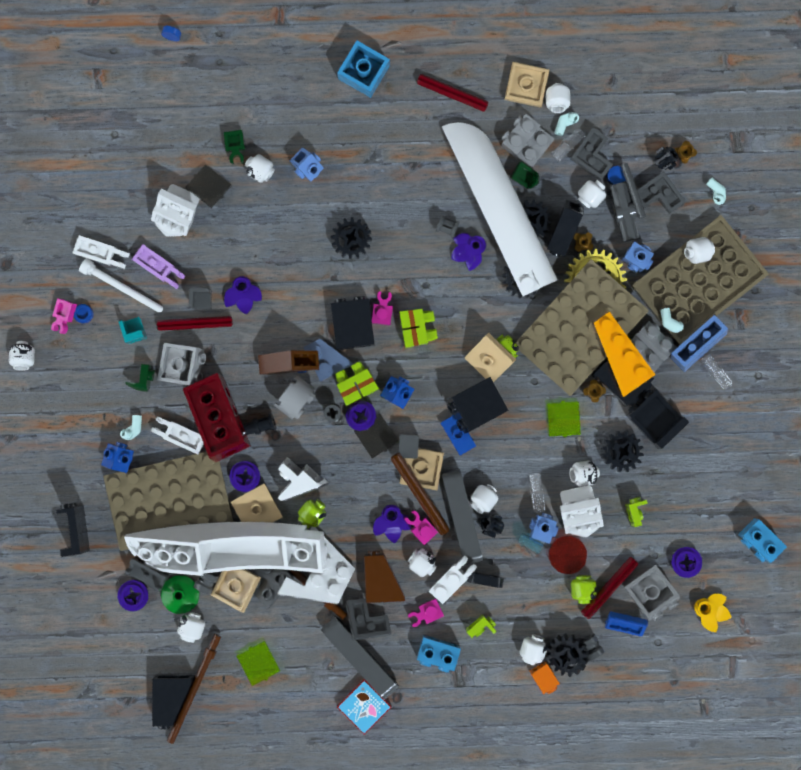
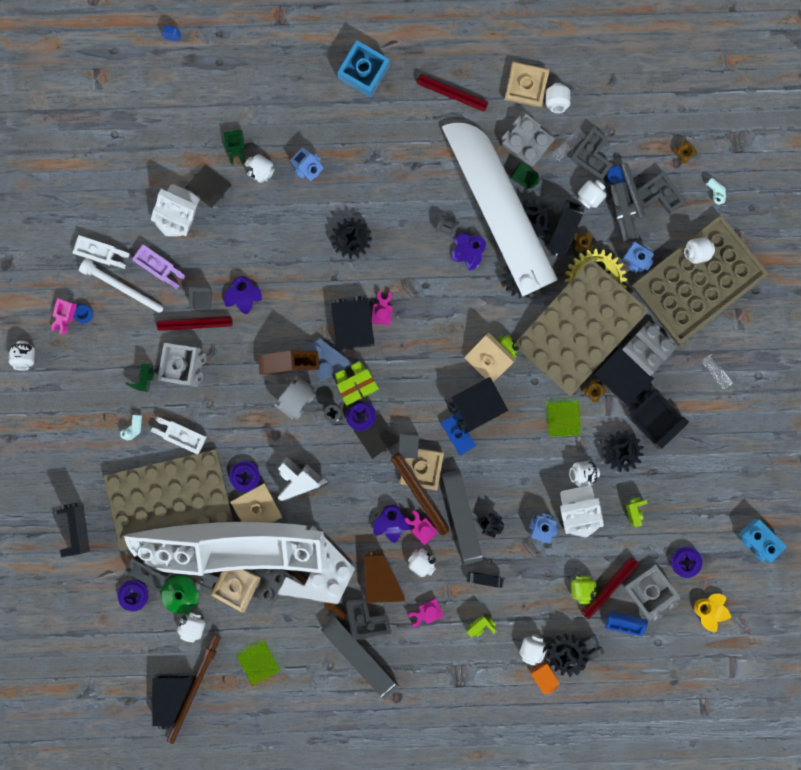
(117, 457): blue brick -> none
(132, 330): teal panel -> none
(205, 413): dark red brick -> none
(259, 425): black pin -> none
(312, 513): lime head -> none
(363, 706): medium azure tile -> none
(397, 391): blue brick -> none
(420, 335): lime hips -> none
(438, 653): dark azure brick -> none
(451, 580): white hinge -> none
(484, 498): white head -> none
(530, 543): clear light blue pin -> none
(536, 492): clear axle -> none
(564, 121): light aqua arm -> none
(567, 554): clear red tile -> none
(625, 359): light orange wing -> none
(666, 158): black gear -> none
(670, 323): light aqua arm -> none
(699, 343): medium blue brick -> none

